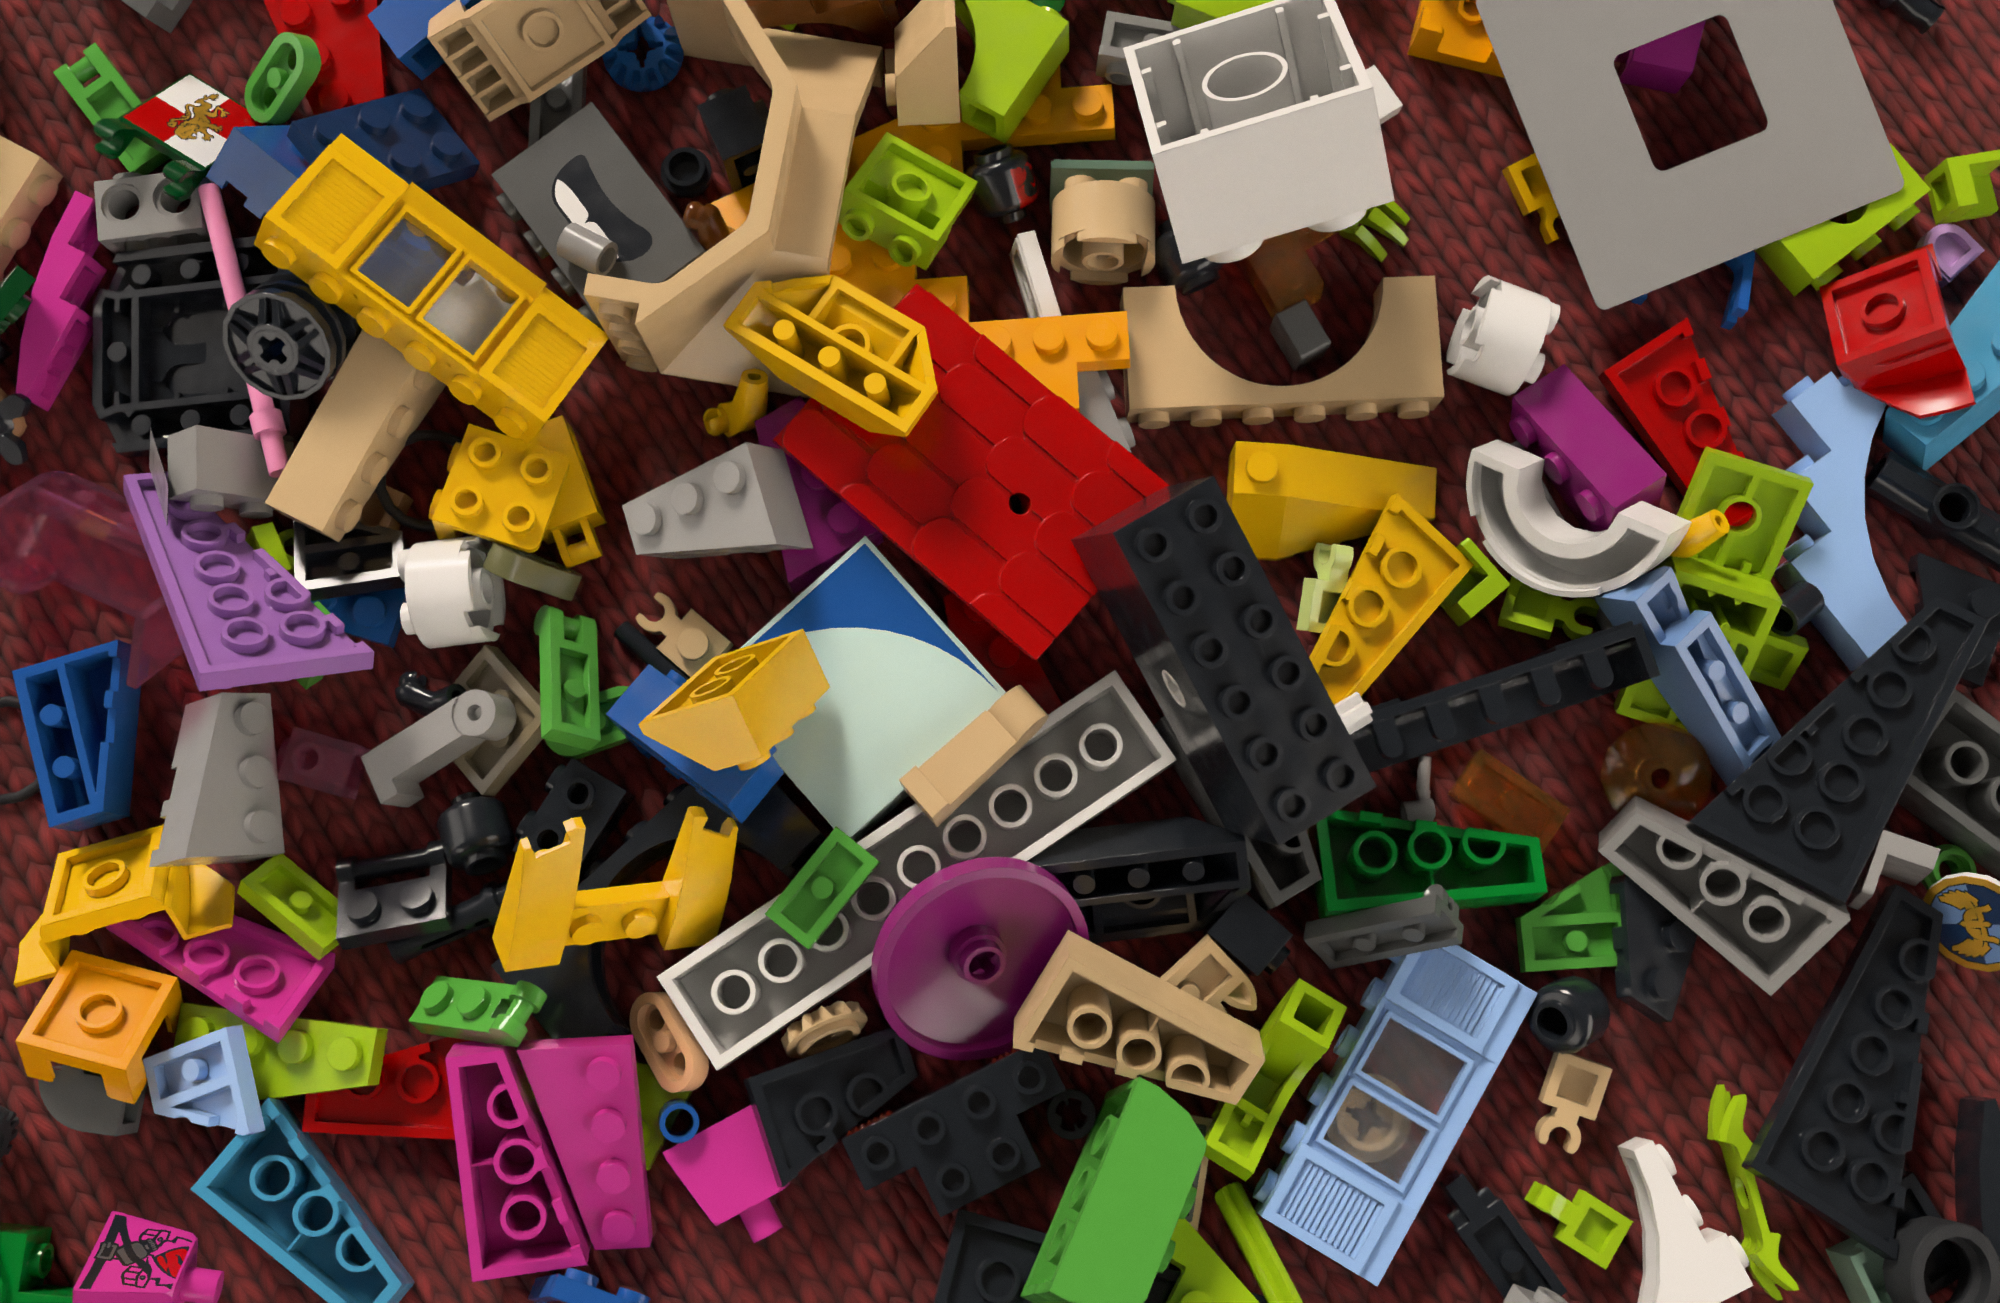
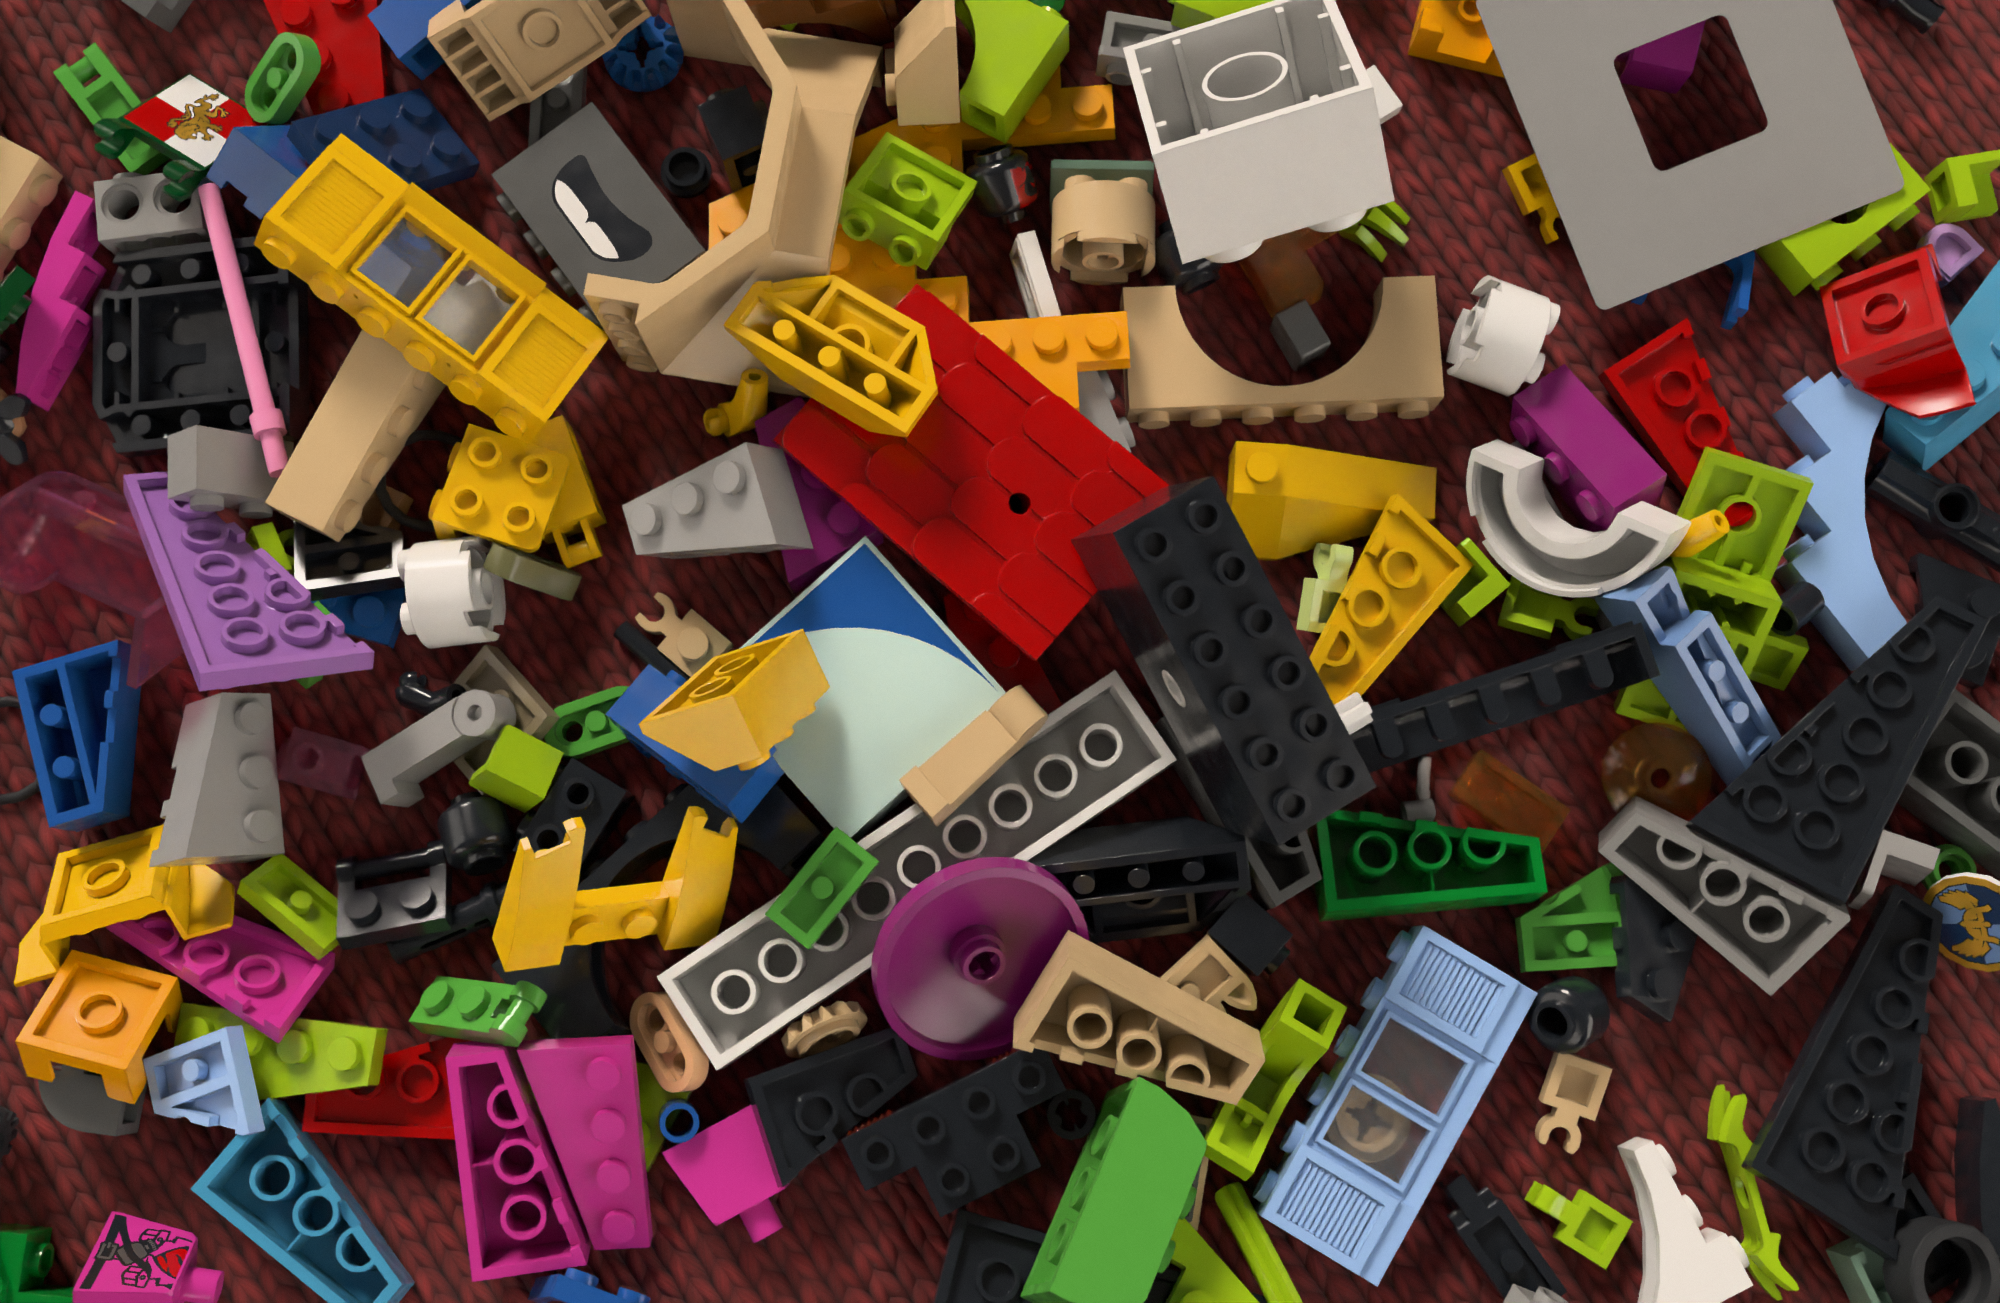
(159, 476): flat silver sticker -> none
(287, 338): black wheel -> none
(517, 769): none -> lime panel
(568, 678): bright green plate -> none
(587, 249): light grey hinge -> none
(708, 223): reddish brown arm -> none
(1387, 930): dark grey hinge -> none

